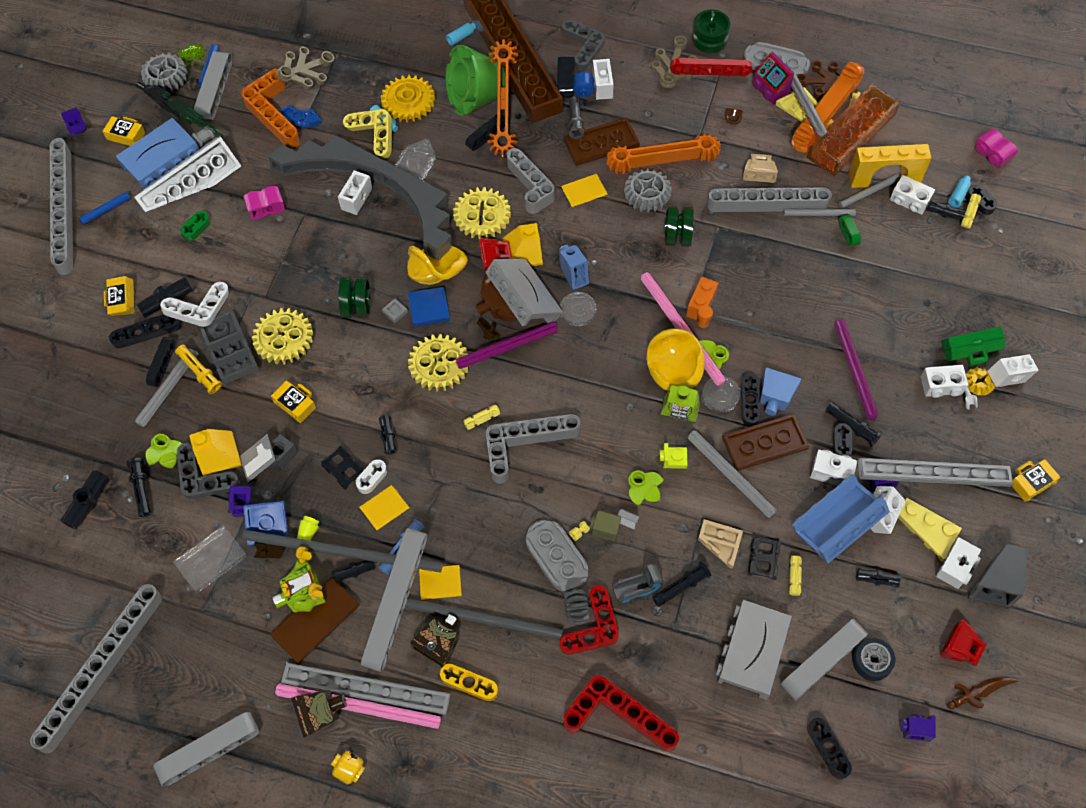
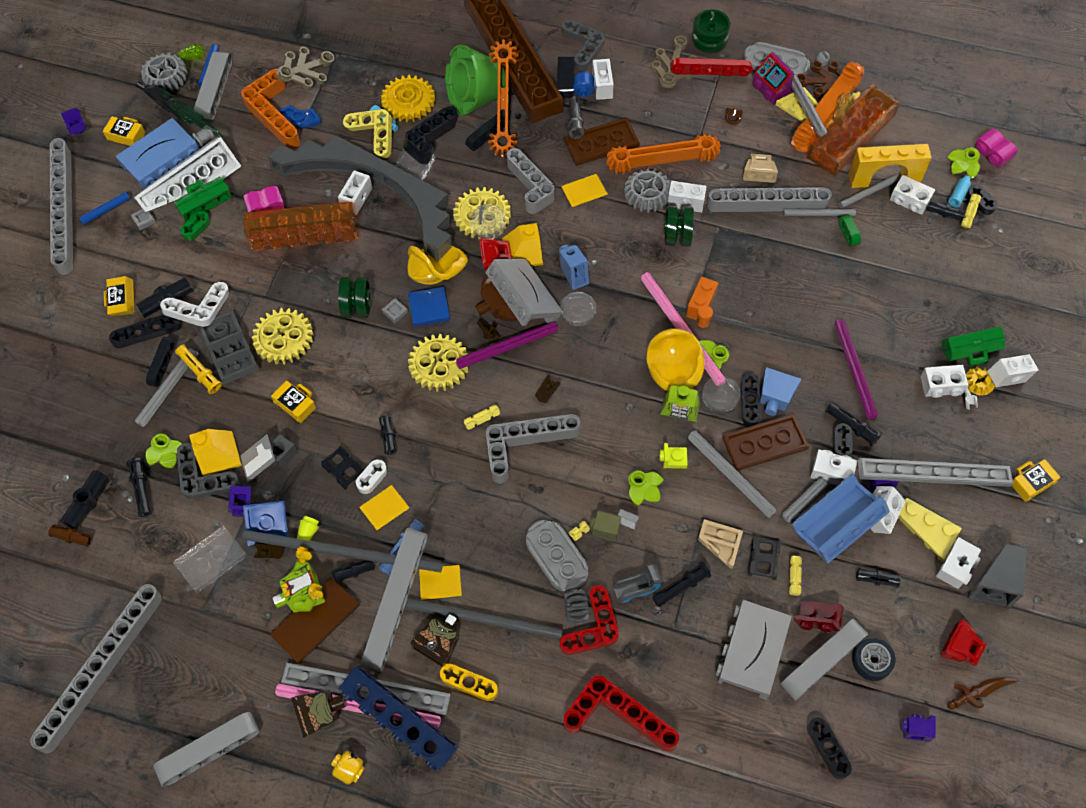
(70, 535): none -> reddish brown pin
(143, 219): none -> light grey tile
(203, 199): none -> green piece
(301, 226): none -> clear orange brick
(351, 691): none -> dark blue brick
(419, 138): none -> black beam
(460, 33): medium azure cylinder -> none
(488, 221): none -> clear tile
(547, 389): none -> dark brown piece
(686, 195): none -> white brick
(807, 497): none -> light grey axle
(820, 616): none -> dark red bracket
(823, 57): none -> light grey hinge
(844, 104): none -> clear yellow cone
(963, 162): none -> lime plate

